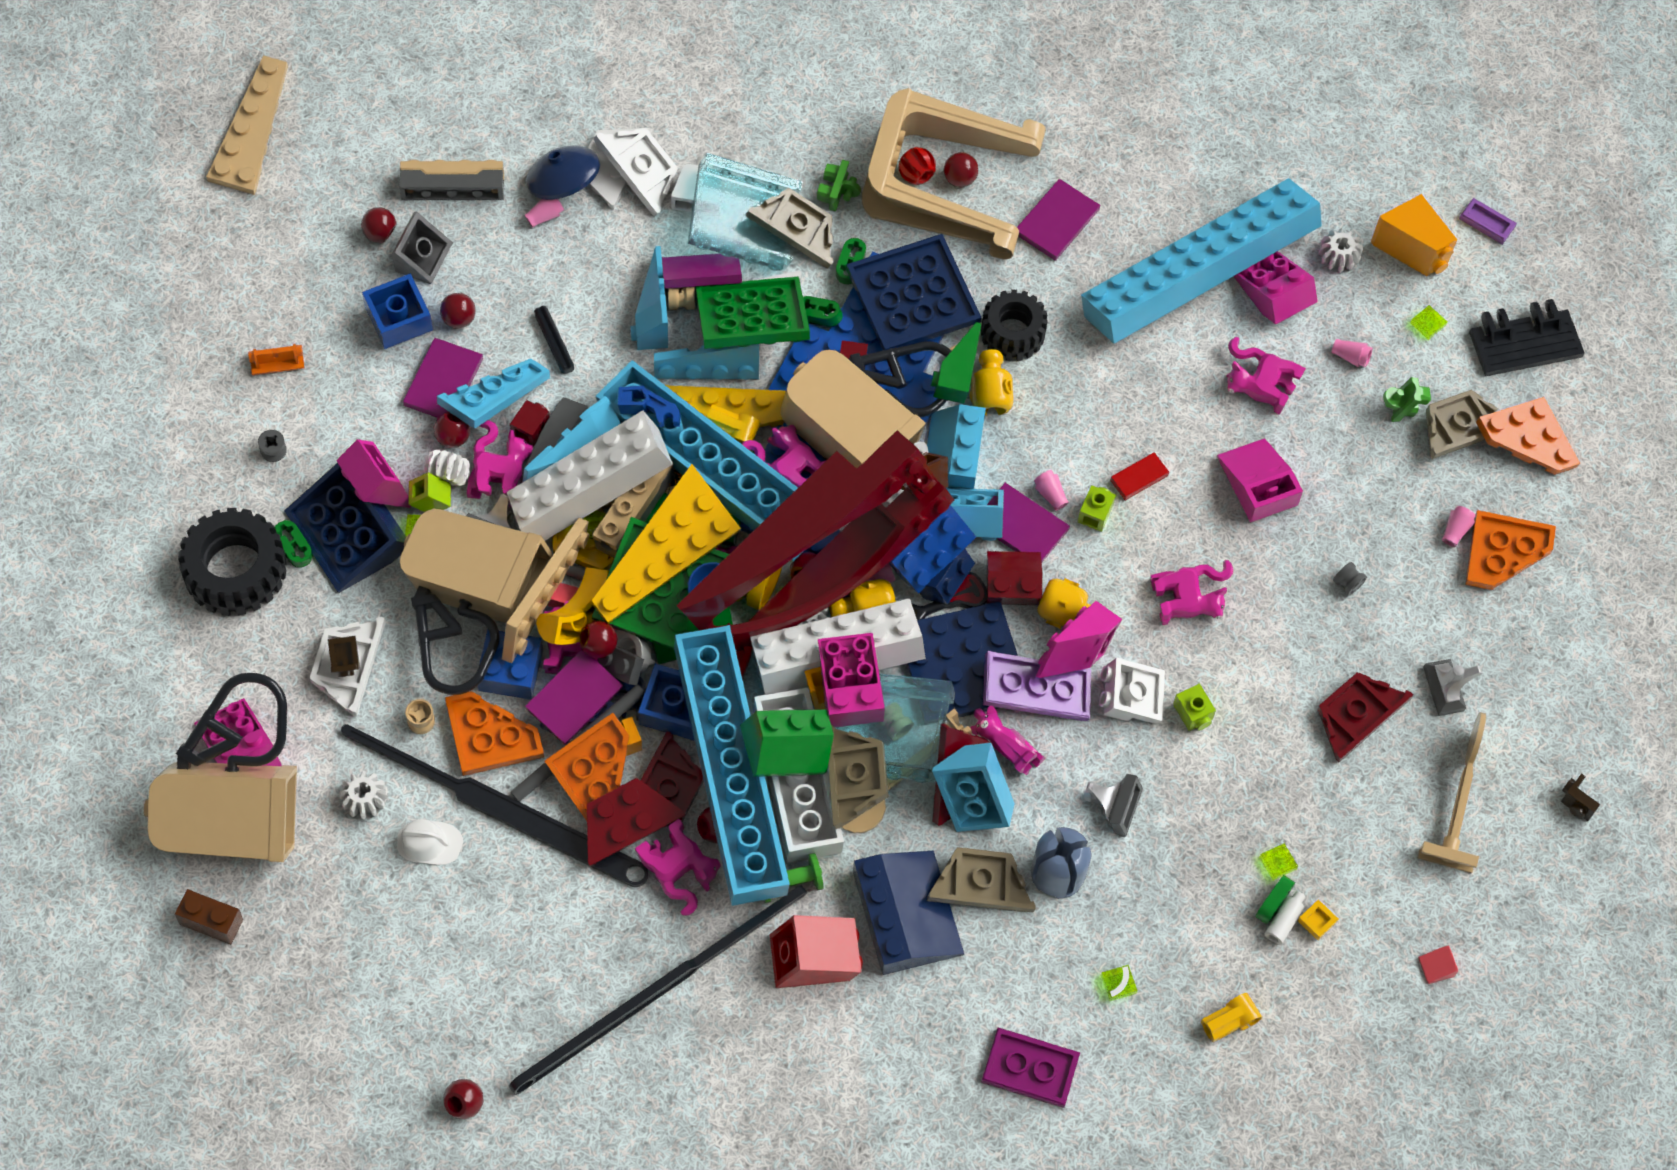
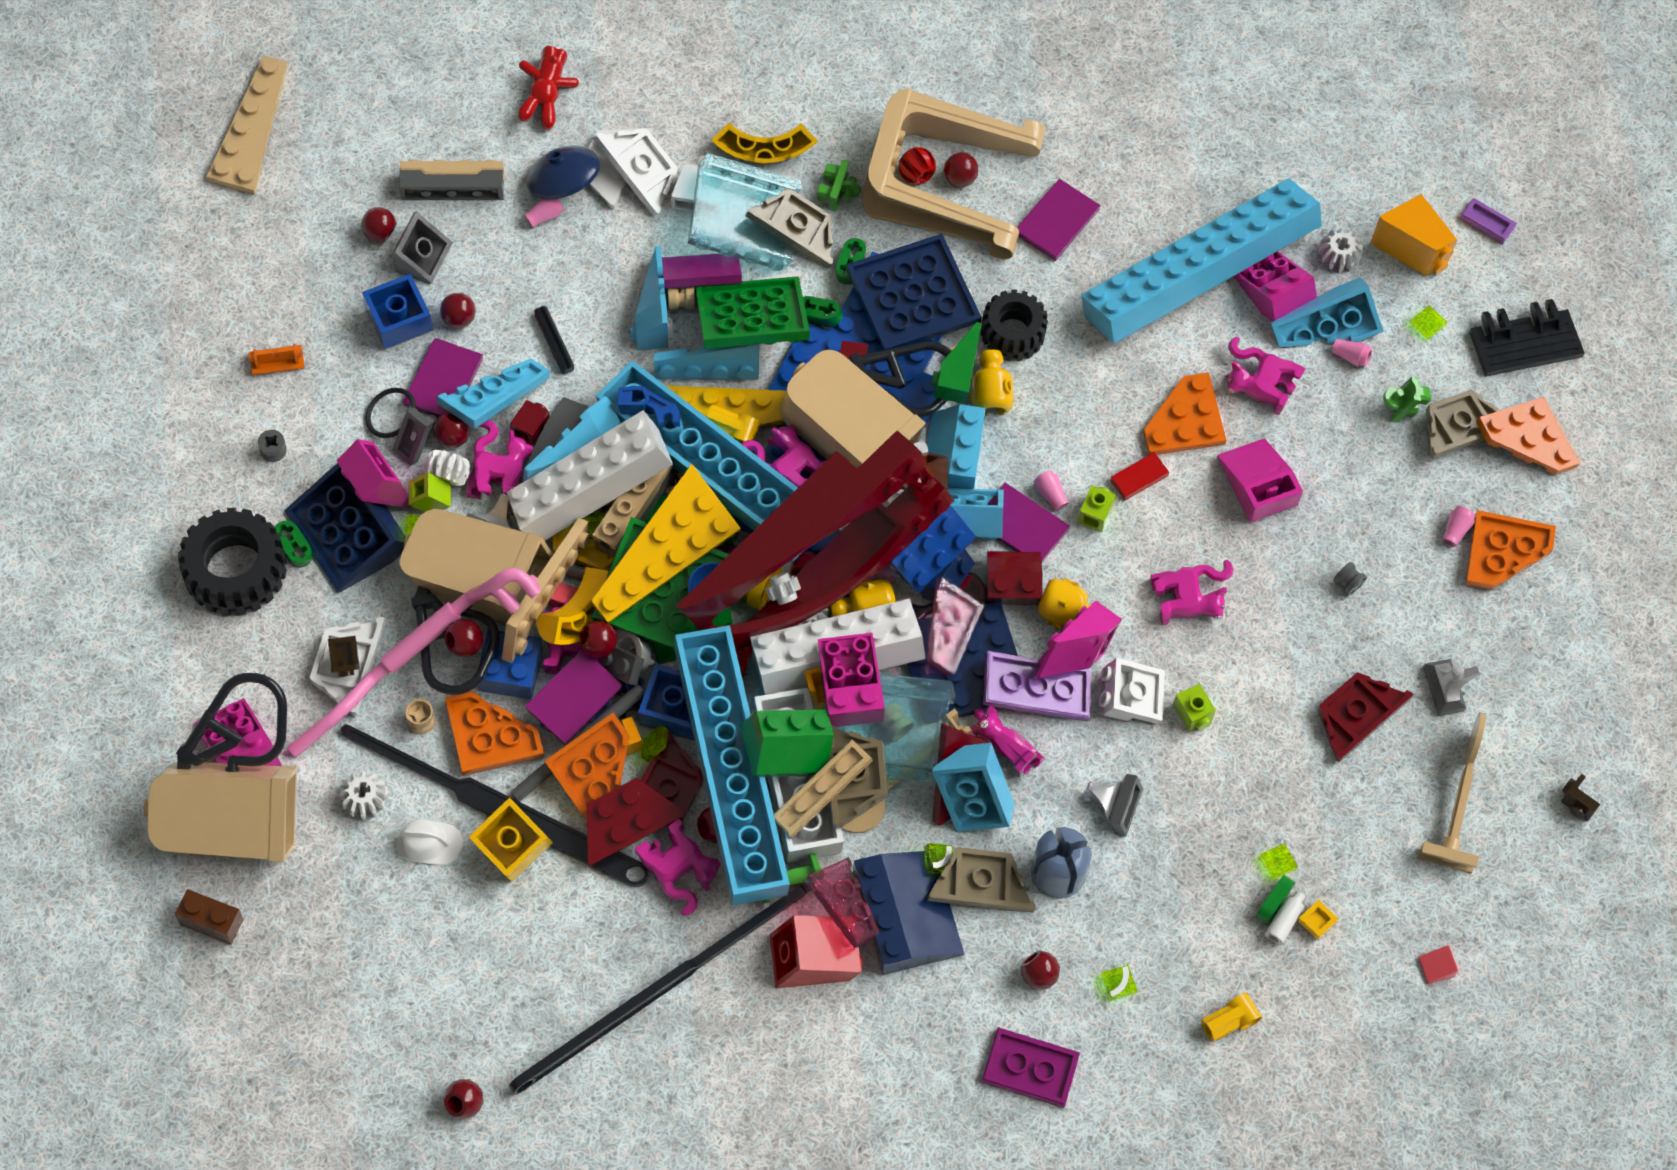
(375, 400): none -> black tyre
(413, 435): none -> dark grey piece
(417, 641): none -> bright pink piece
(463, 638): none -> dark red piece
(510, 839): none -> yellow brick
(544, 88): none -> red animal
(654, 743): none -> clear neon green tile
(764, 148): none -> yellow brick
(783, 588): none -> white gear
(822, 788): none -> tan tile
(841, 898): none -> clear pink wing
(937, 857): none -> clear neon green tile
(951, 625): none -> clear pink wing
(1040, 970): none -> dark red piece
(1186, 418): none -> orange plate
(1337, 314): none -> medium azure wedge

